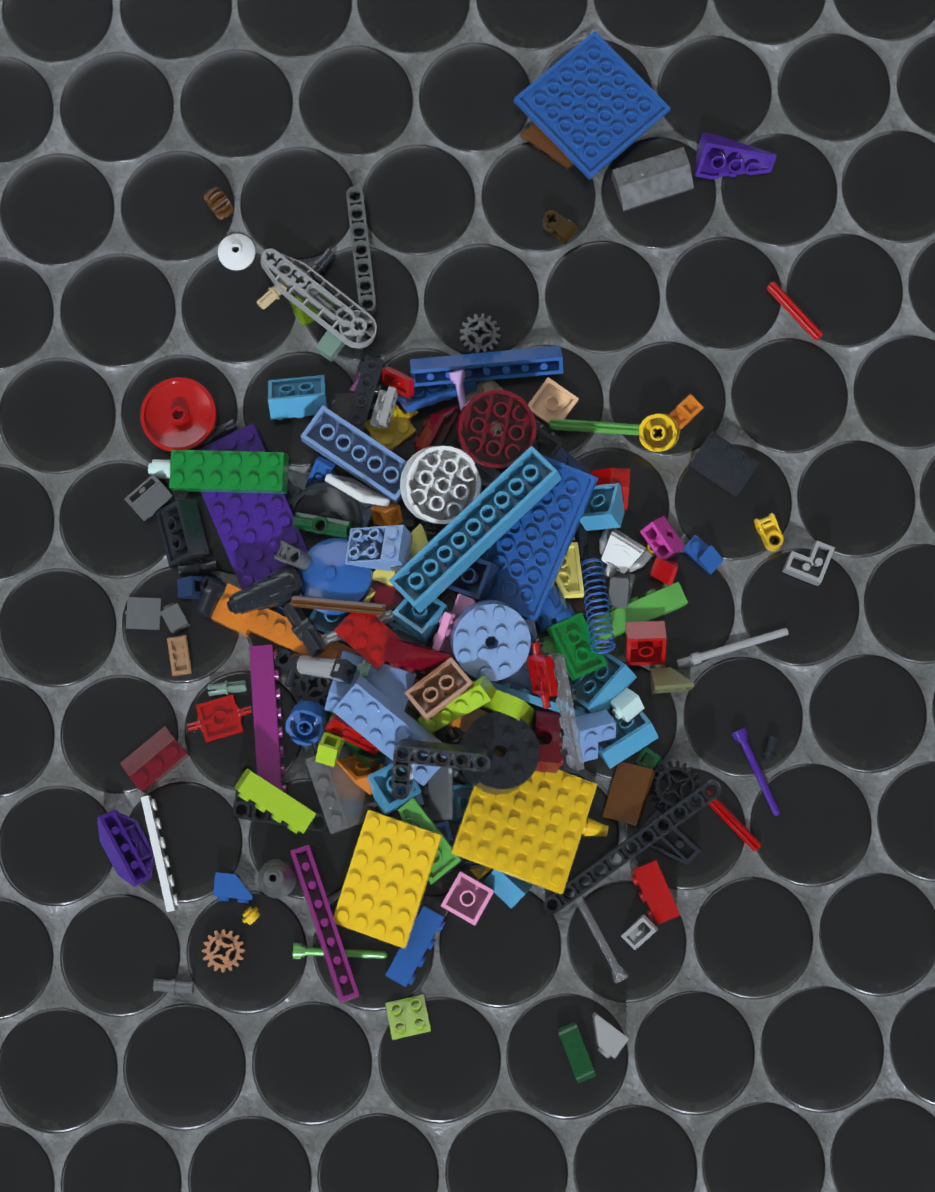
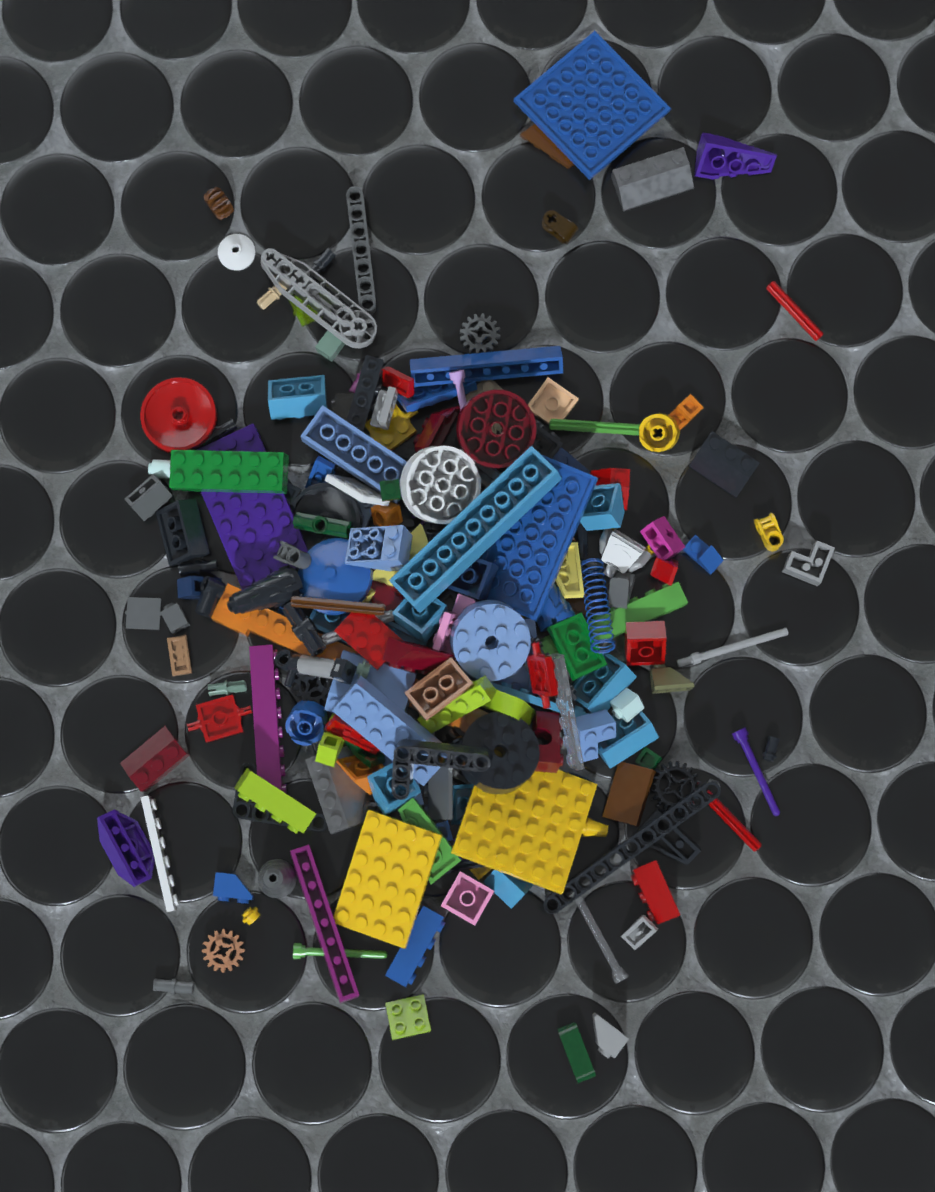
(390, 490): none -> dark green plate

